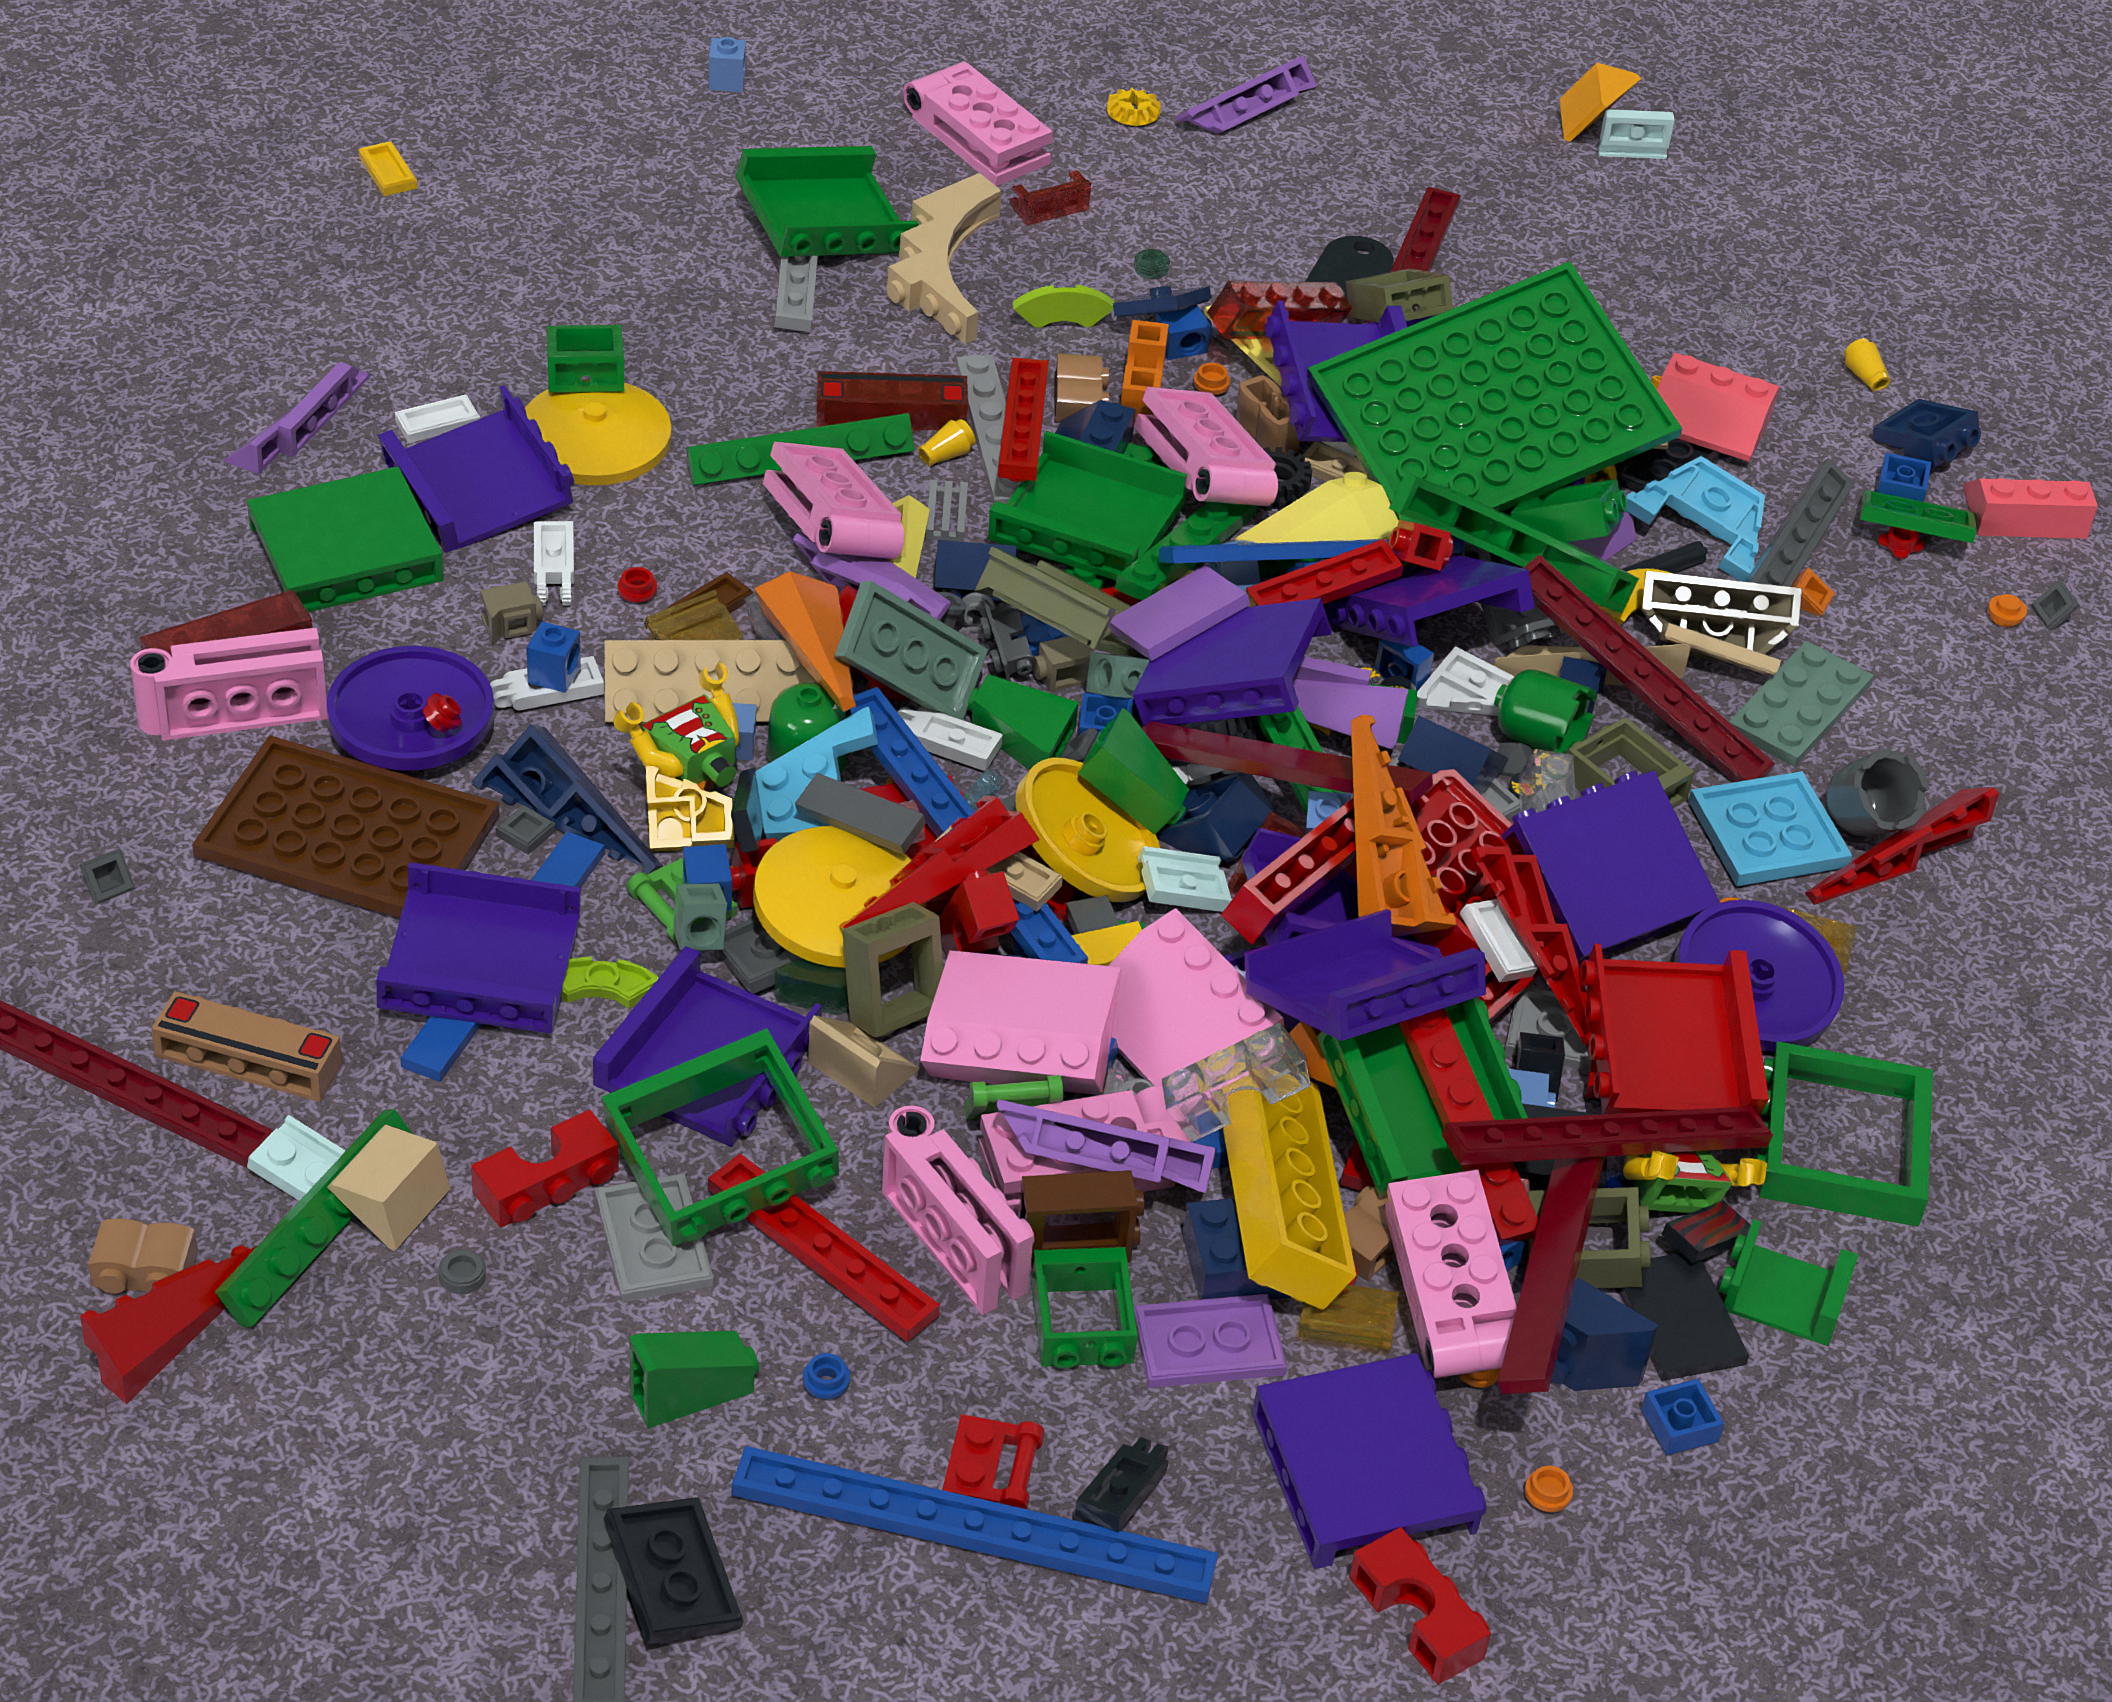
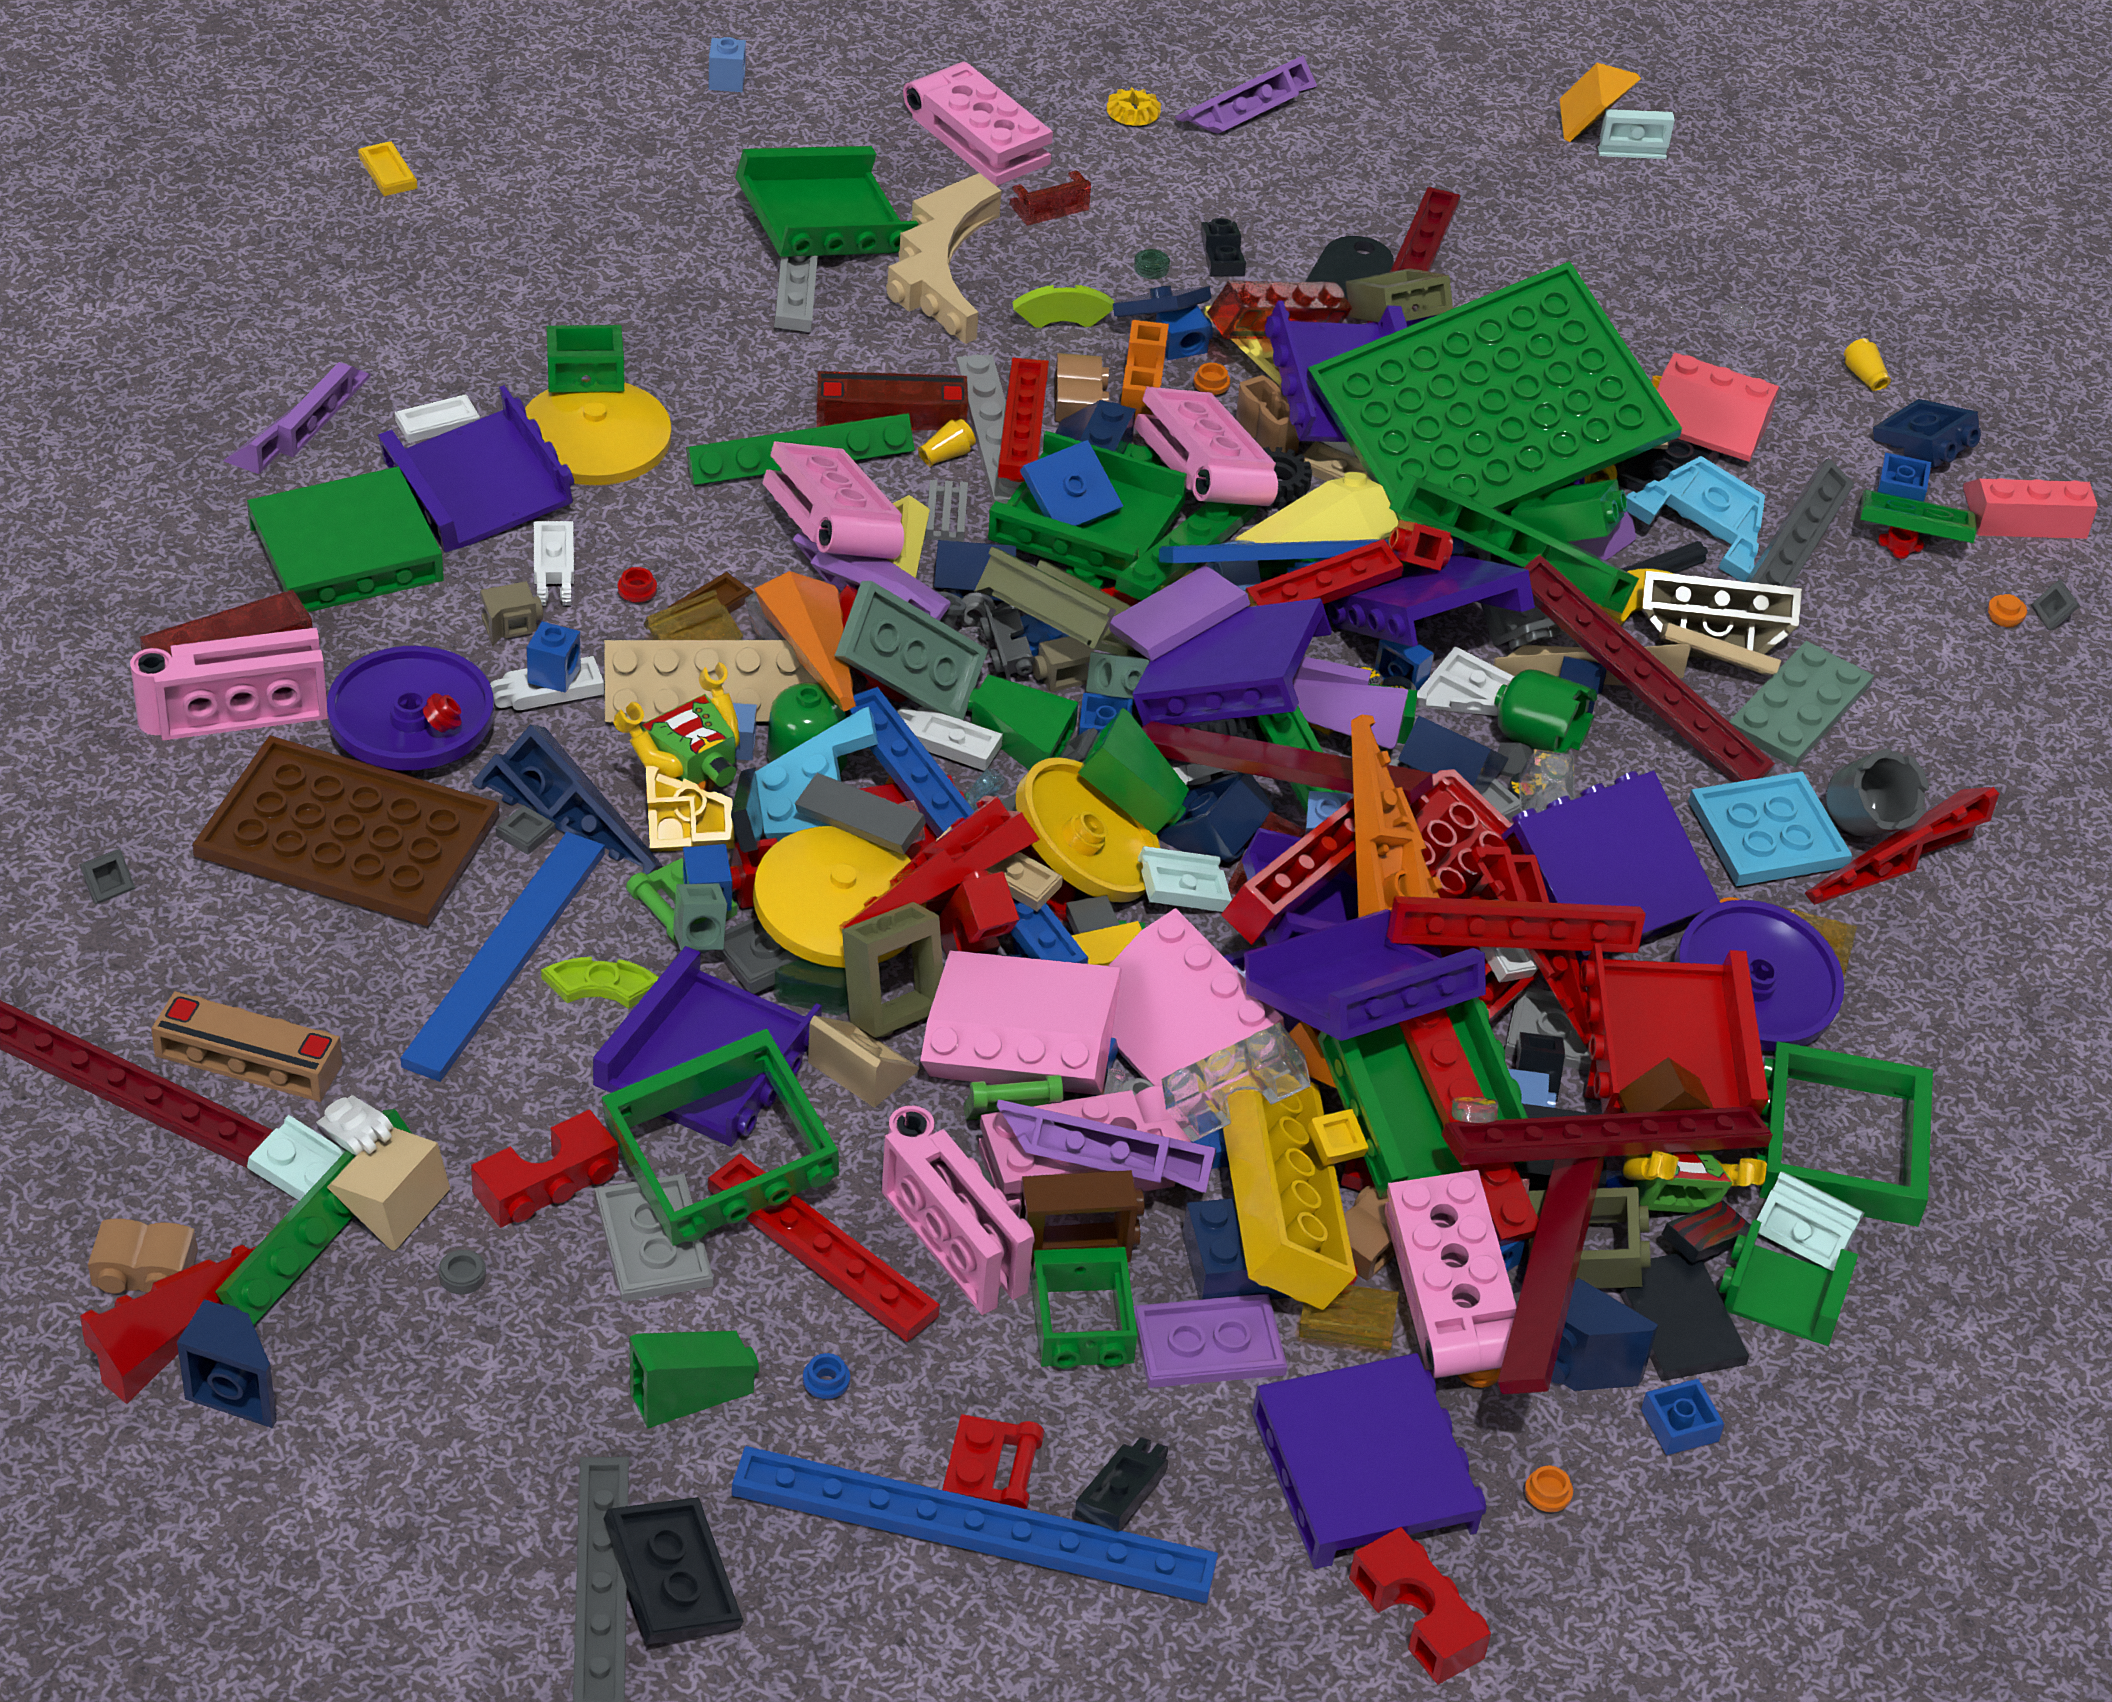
(226, 1364): none -> dark blue slope
(355, 1125): none -> white hinge
(481, 948): dark purple panel -> none
(1072, 486): none -> blue plate
(1222, 248): none -> black slope
(1337, 1137): none -> yellow plate
(1475, 1109): none -> clear tile
(1515, 924): none -> red plate
(1636, 748): olive window -> none
(1664, 1089): none -> reddish brown slope
(1808, 1220): none -> light aqua plate
(1814, 594): orange slope -> none

